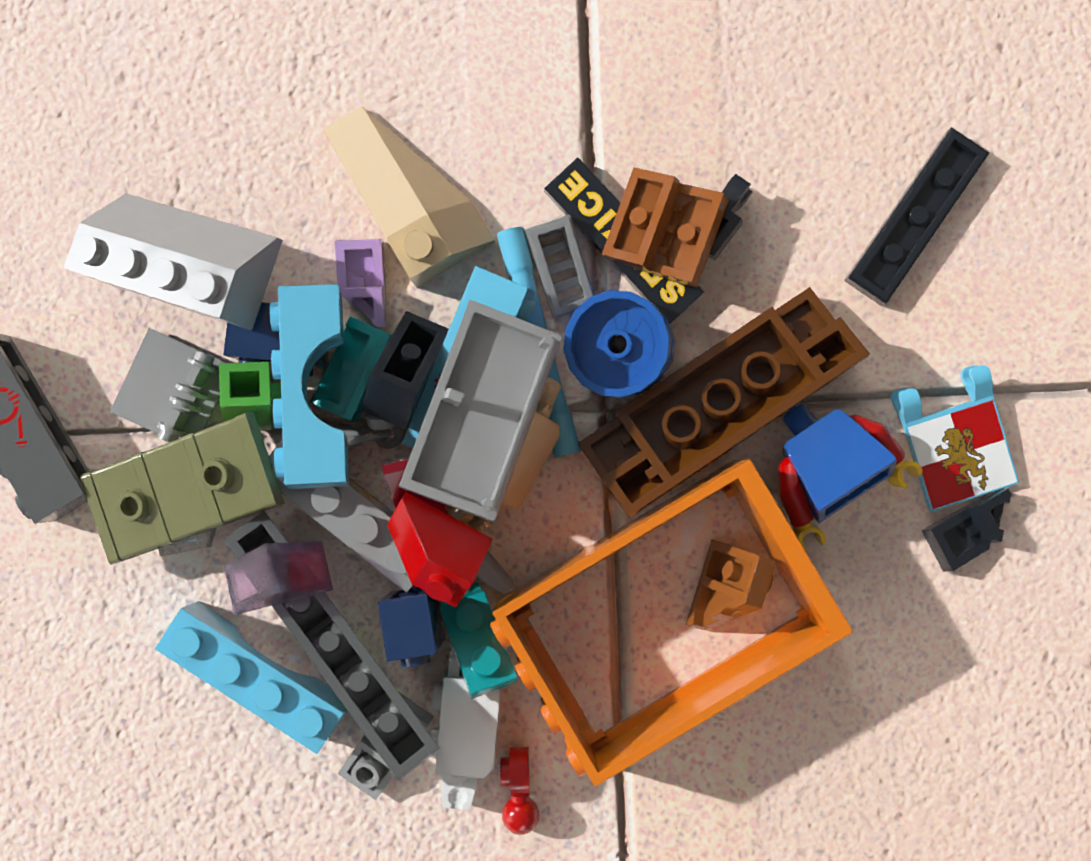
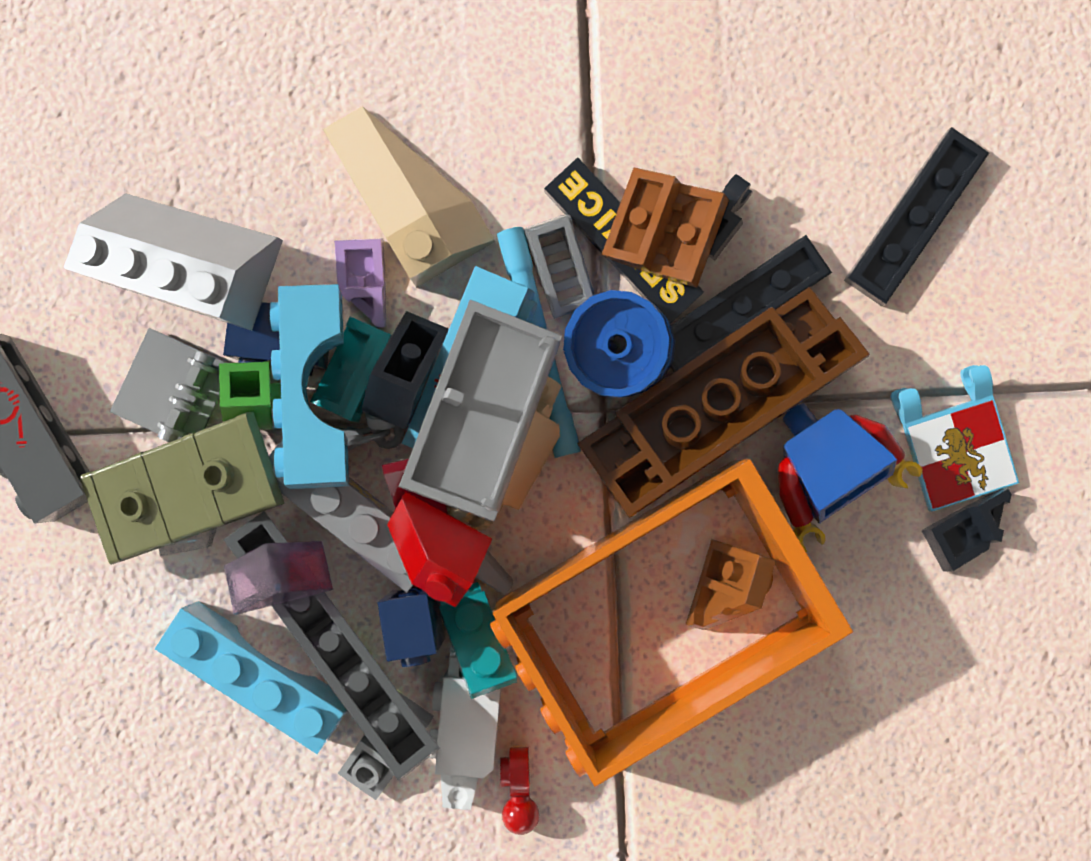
(764, 287): none -> black tile

